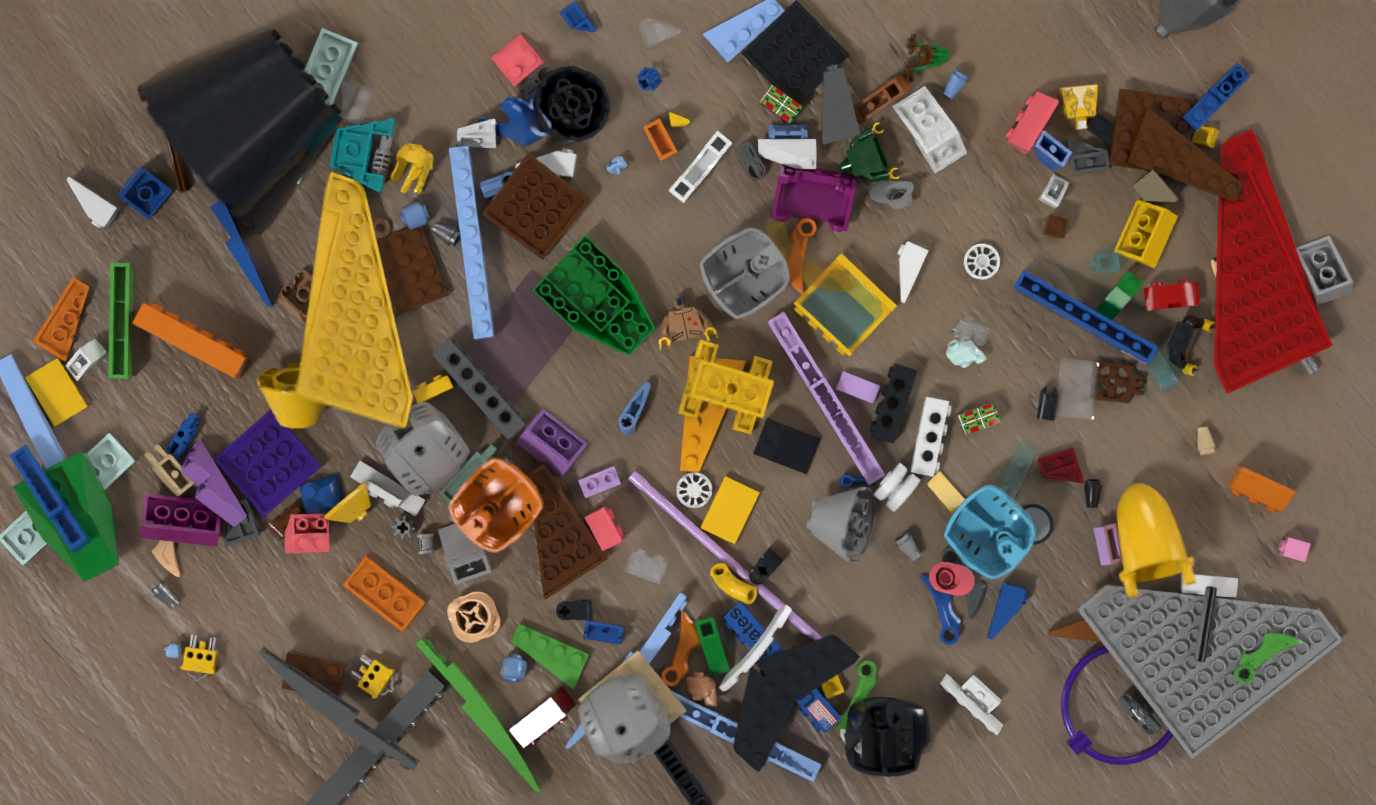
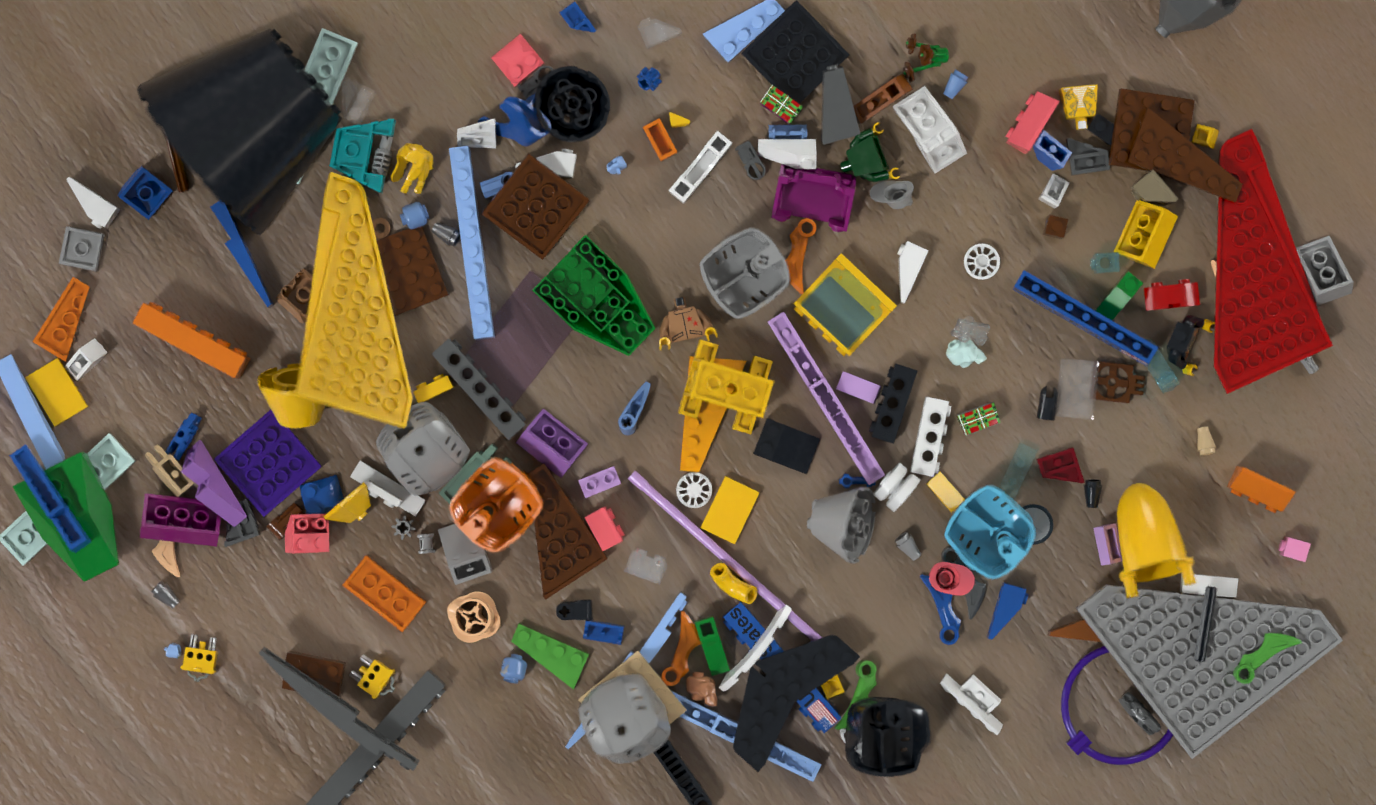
(81, 248): none -> light grey tile
(121, 320): bright green brick -> none
(480, 711): bright green slope -> none
(543, 718): wedge -> none
(766, 566): black piece -> none
(801, 267): clear yellow tile -> none
(1216, 96): blue slope -> none

